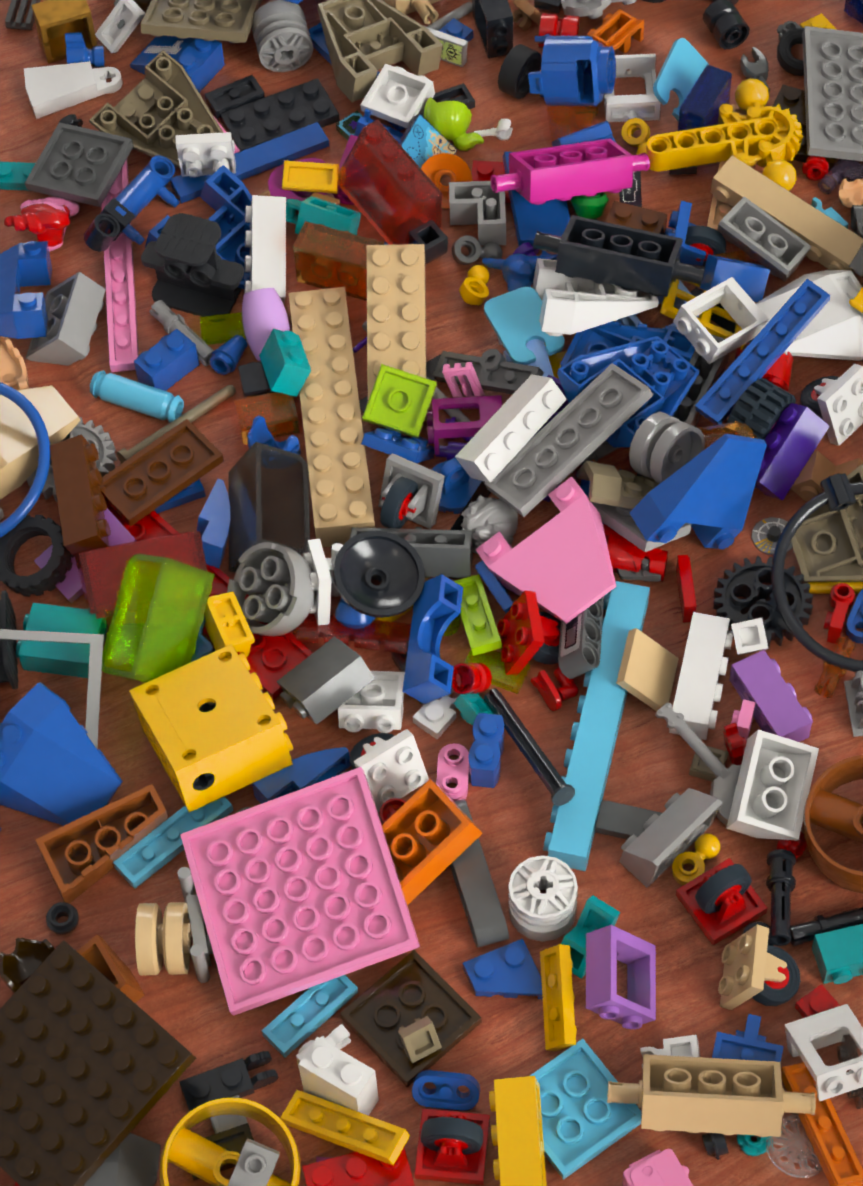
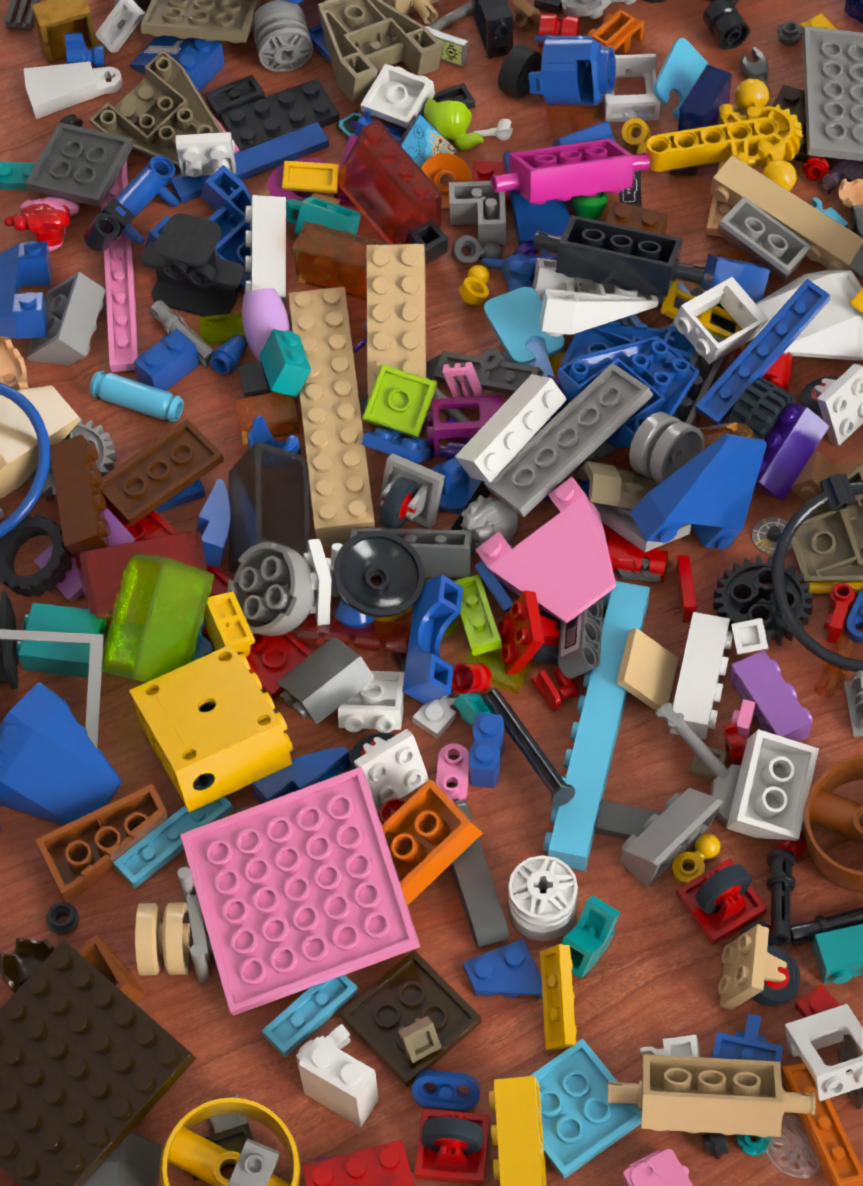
(191, 415): dark tan bar -> none
(228, 1080): black hinge -> none
(345, 1127): yellow plate -> none
(458, 30): blue plate -> none
(602, 952): medium lavender window -> none
(697, 239): plate -> none
(784, 55): black tyre -> none

